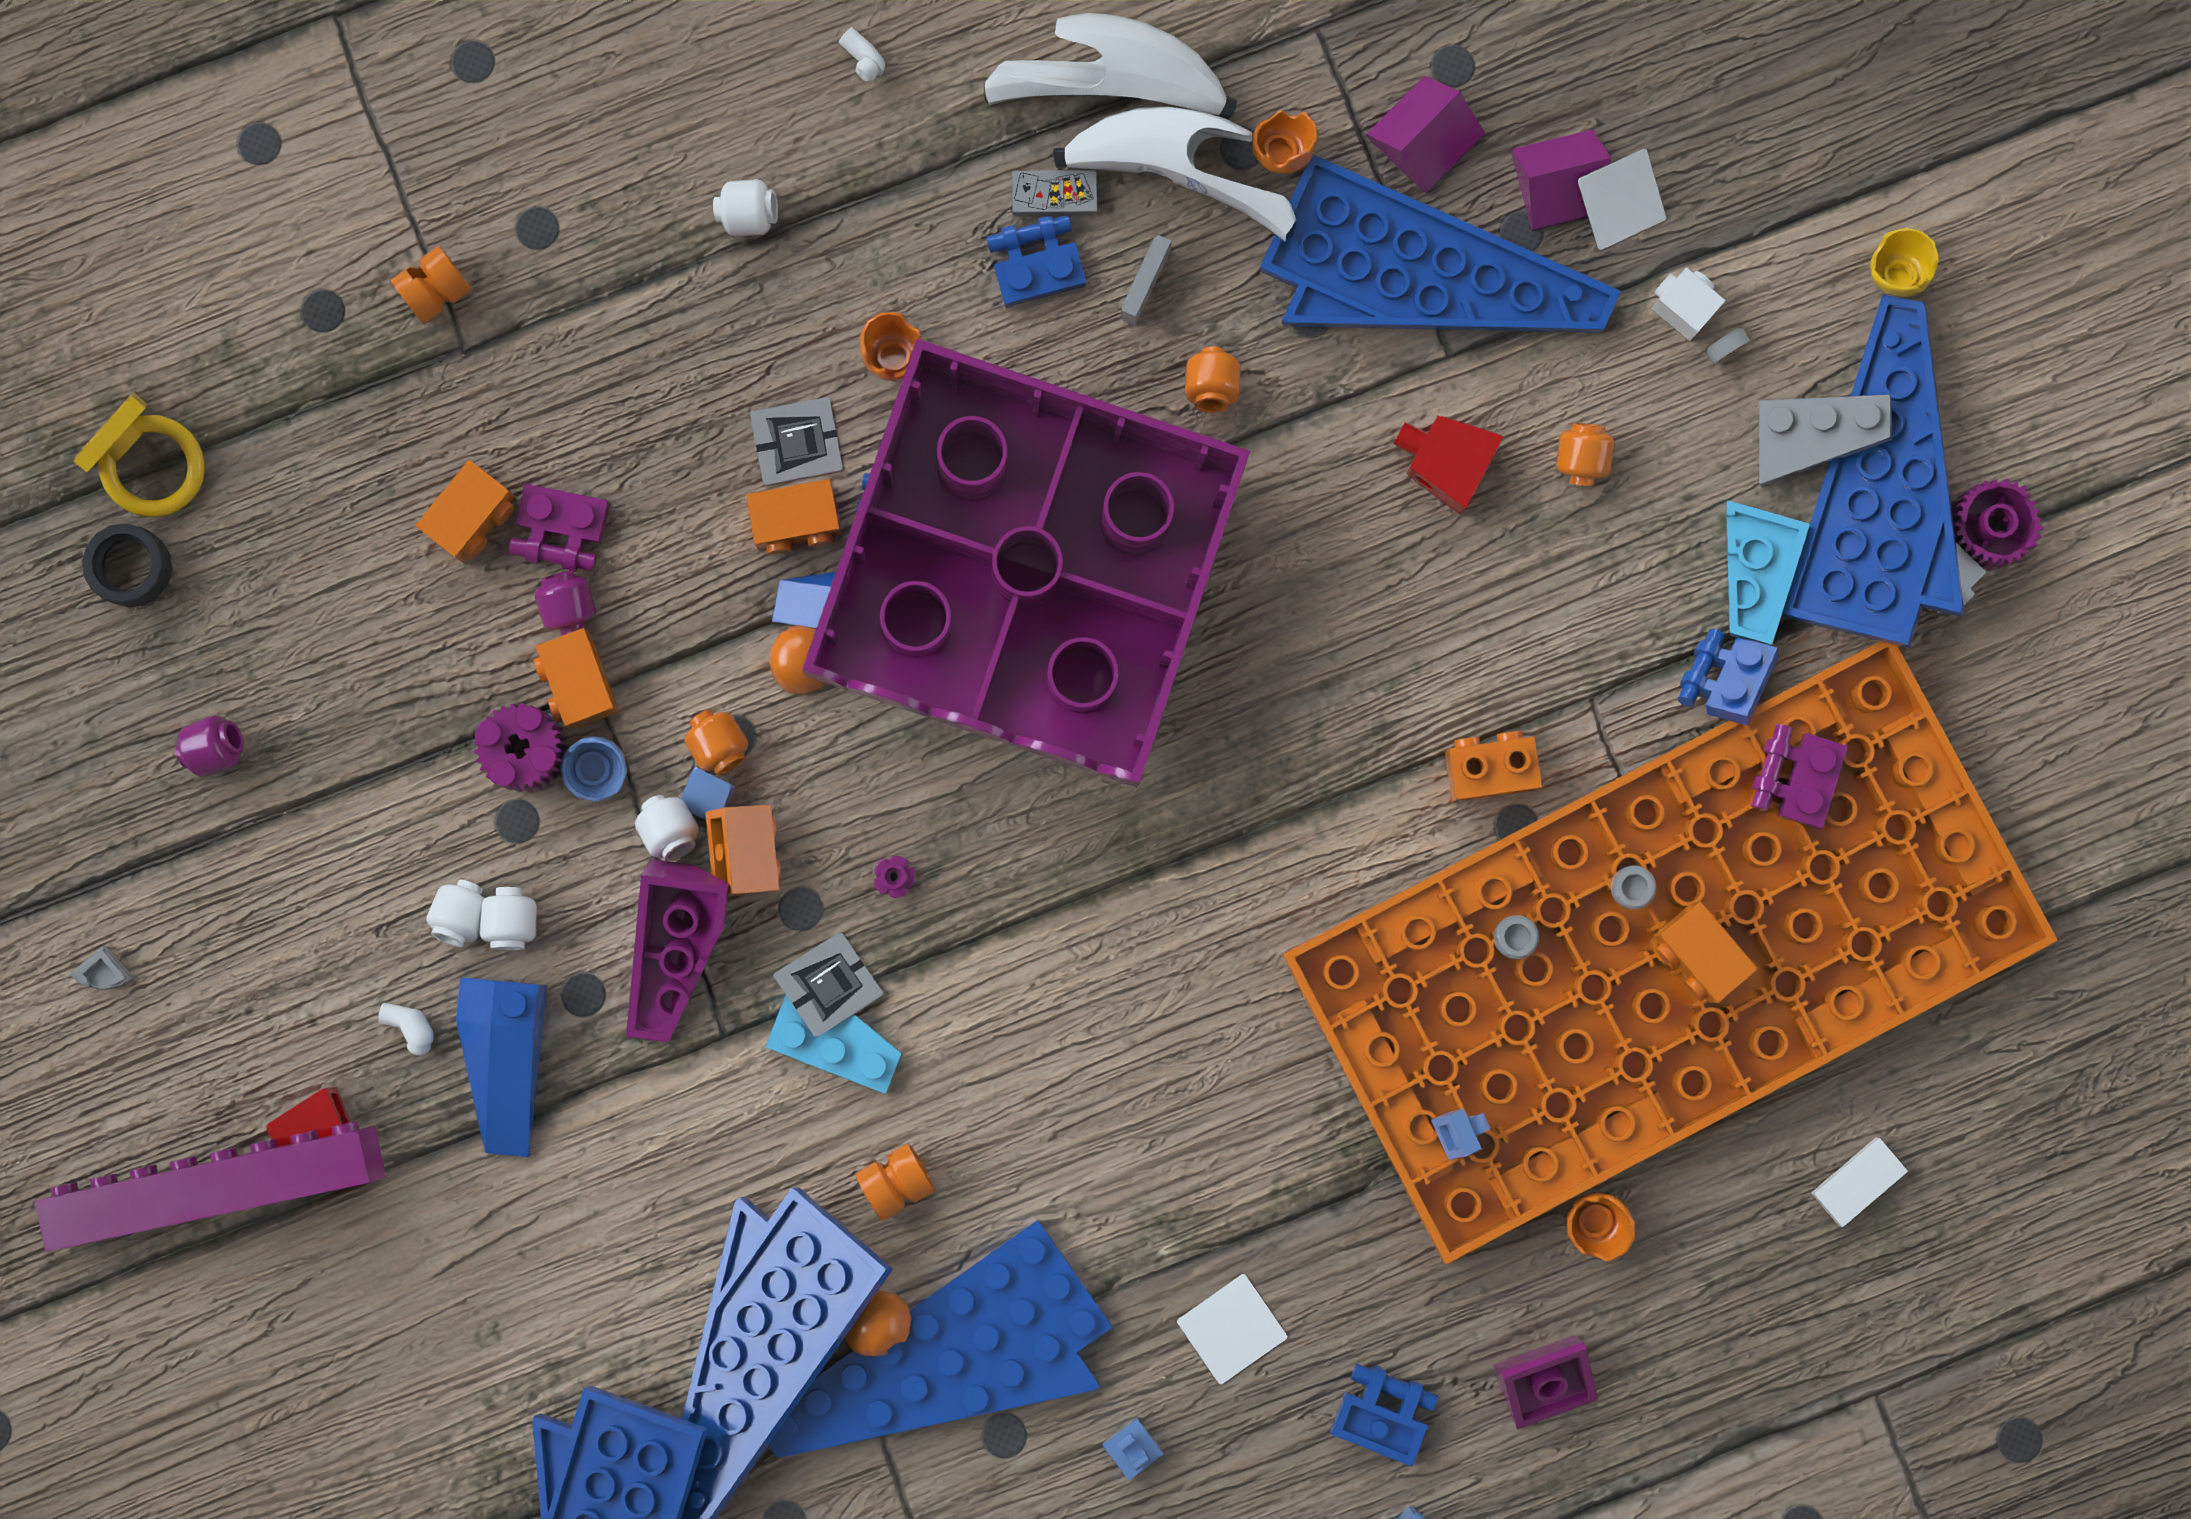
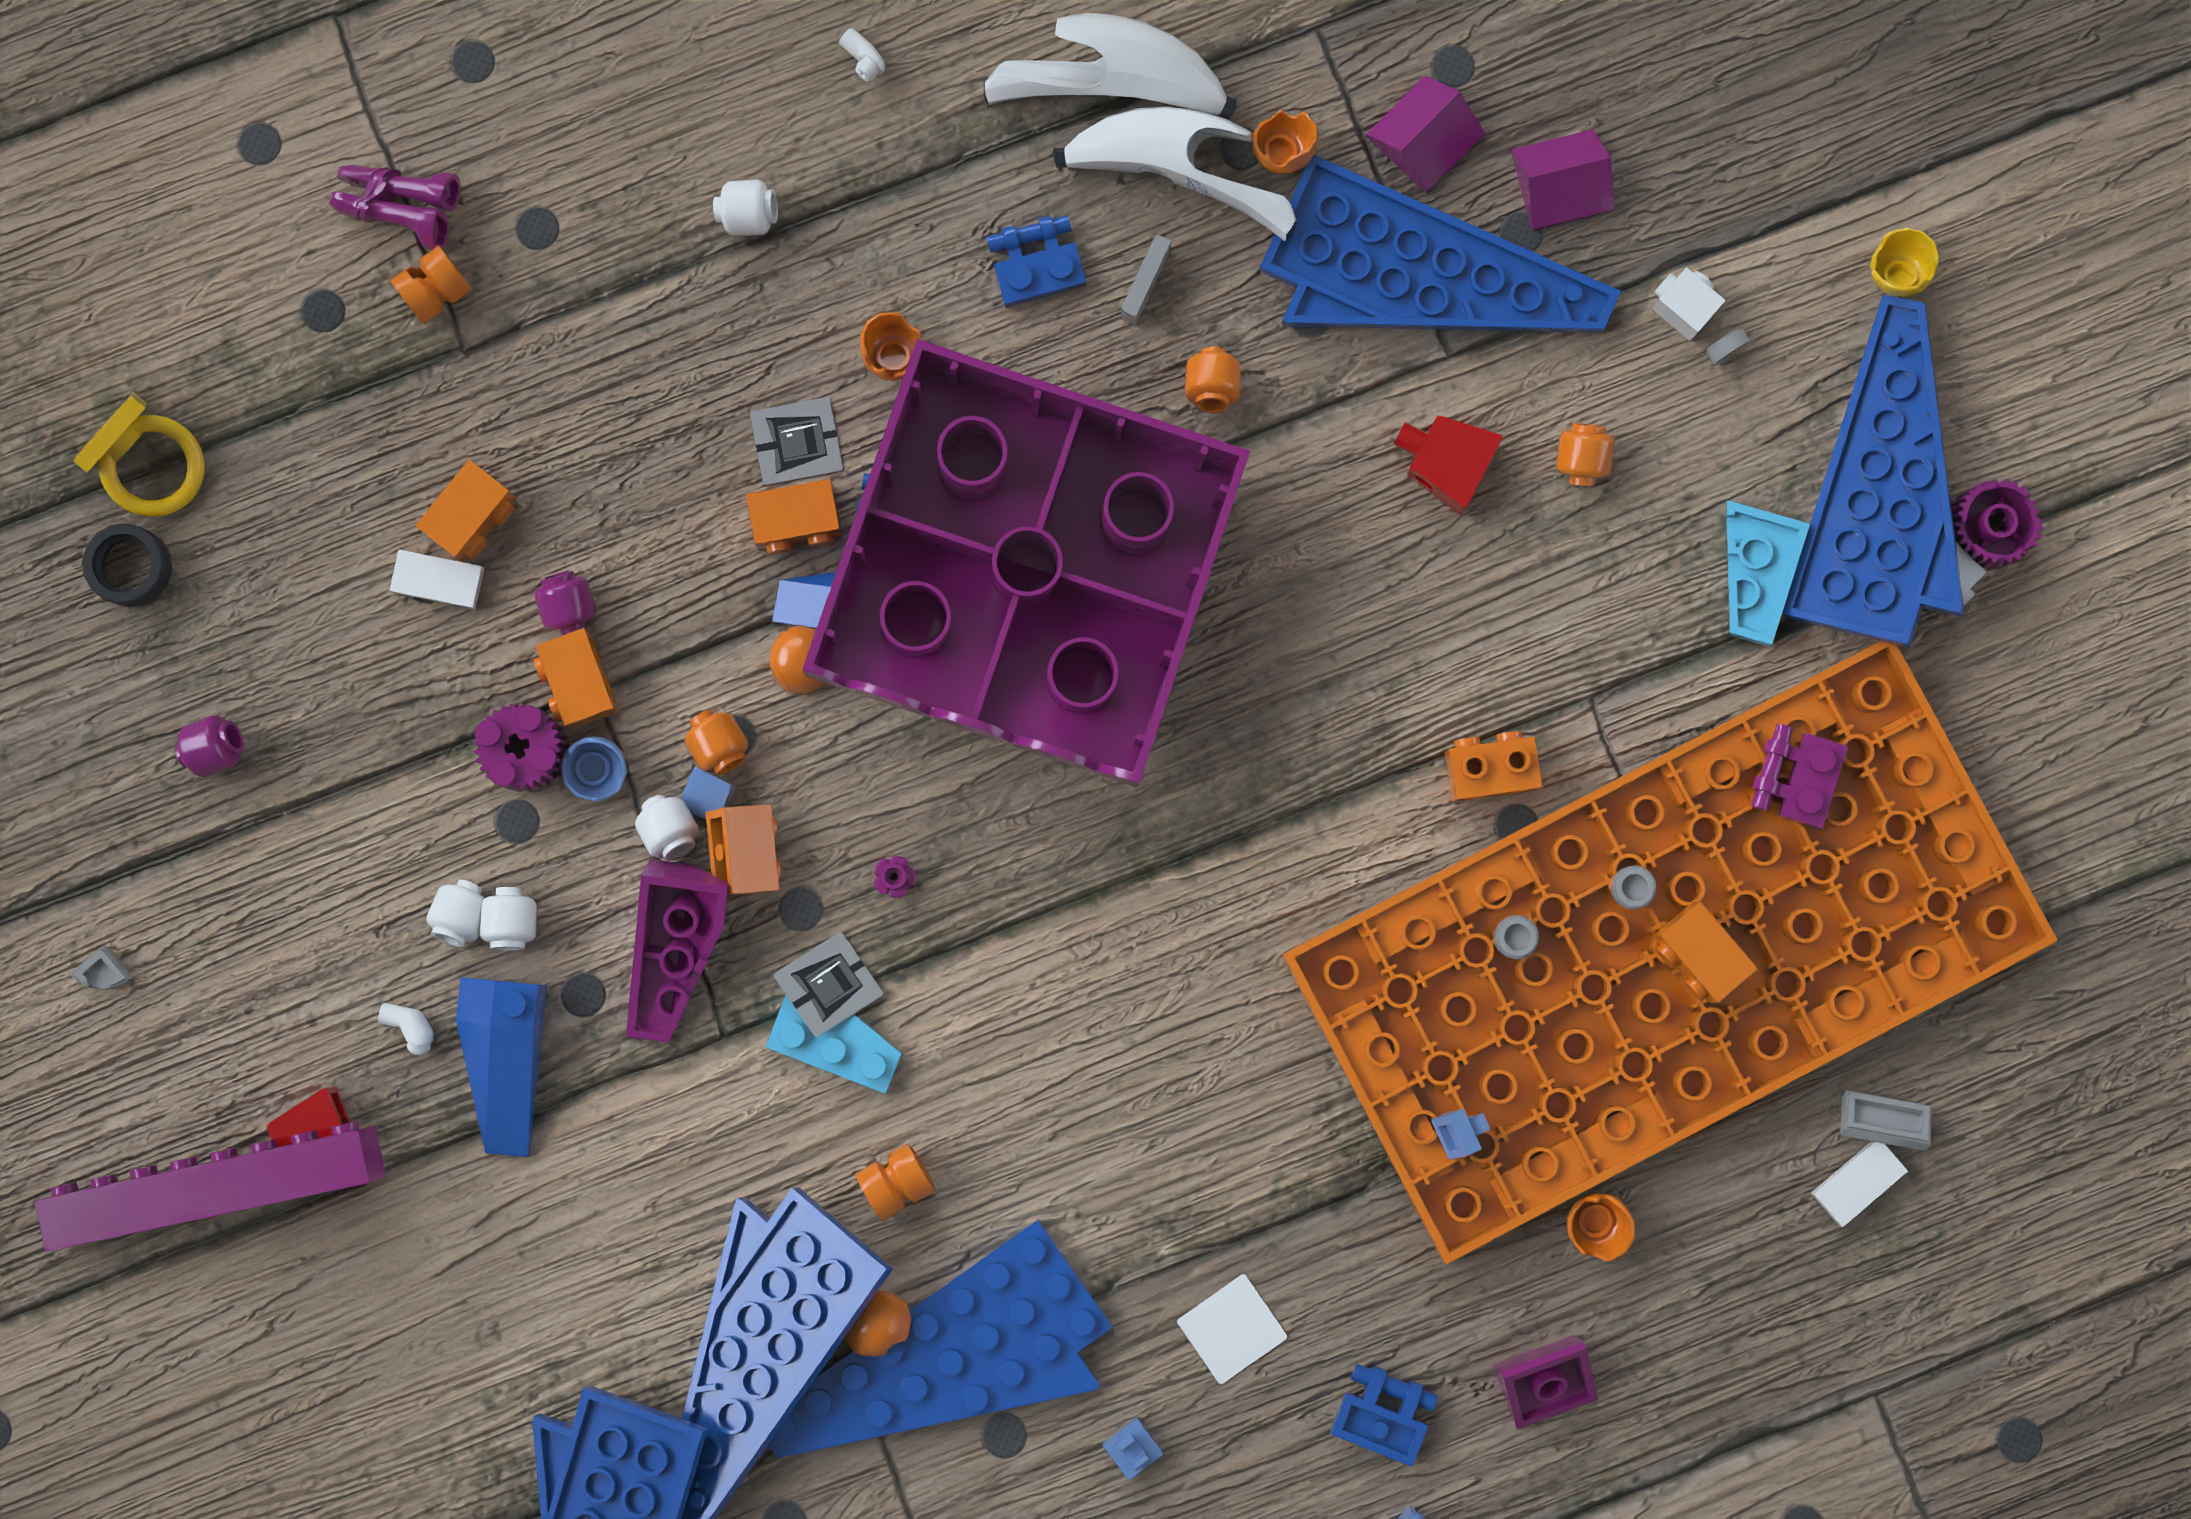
(384, 187): none -> magenta piece
(436, 579): none -> white tile
(564, 515): magenta plate -> none
(1054, 192): light grey tile -> none
(1622, 199): white sticker -> none
(1740, 683): plate -> none
(1817, 430): light grey wing -> none
(1886, 1120): none -> light grey tile

